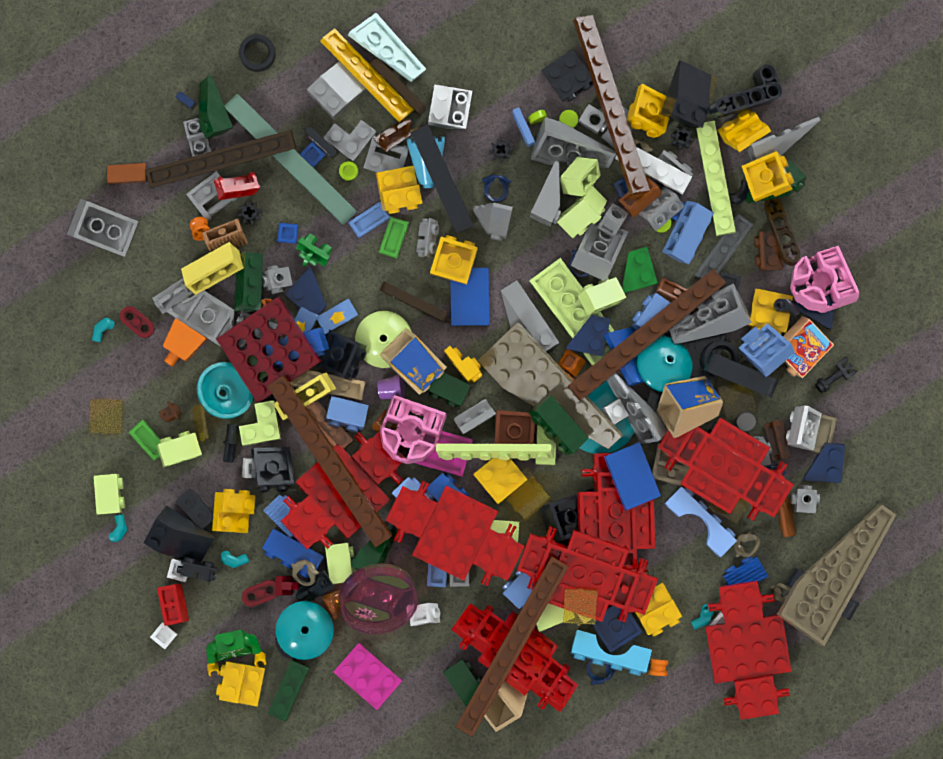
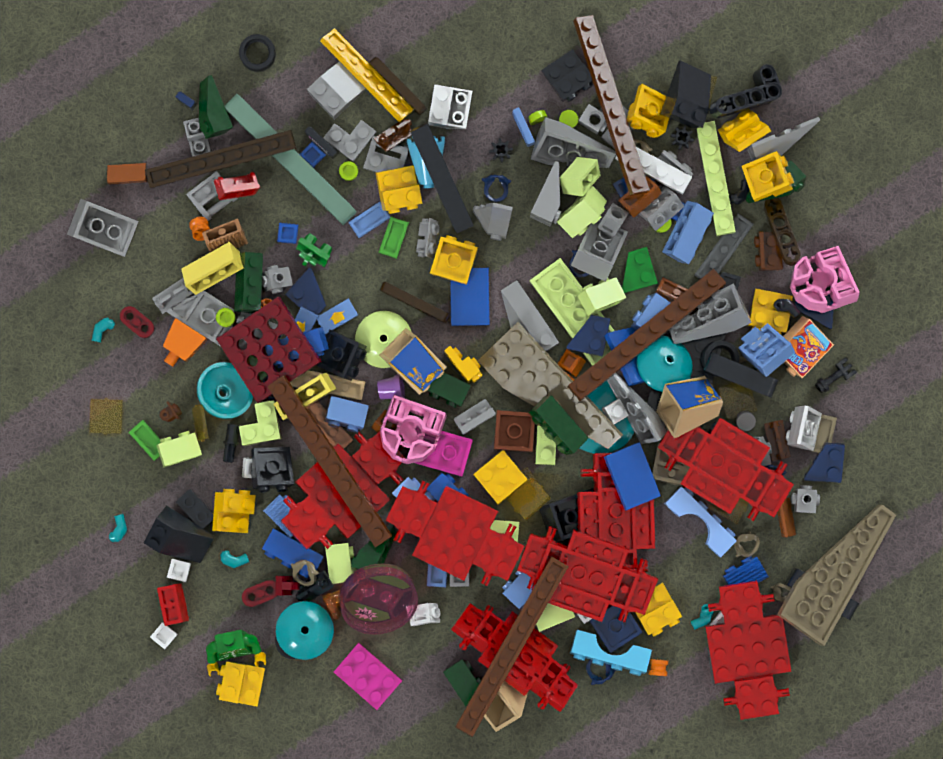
(108, 494): yellowish green brick -> none
(204, 569): black hinge -> none
(225, 317): none -> lime tile
(254, 215): black gear -> none
(288, 690): dark green brick -> none
(385, 45): light aqua wing -> none
(499, 451): yellowish green plate -> none
(580, 606): clear yellow piece -> none

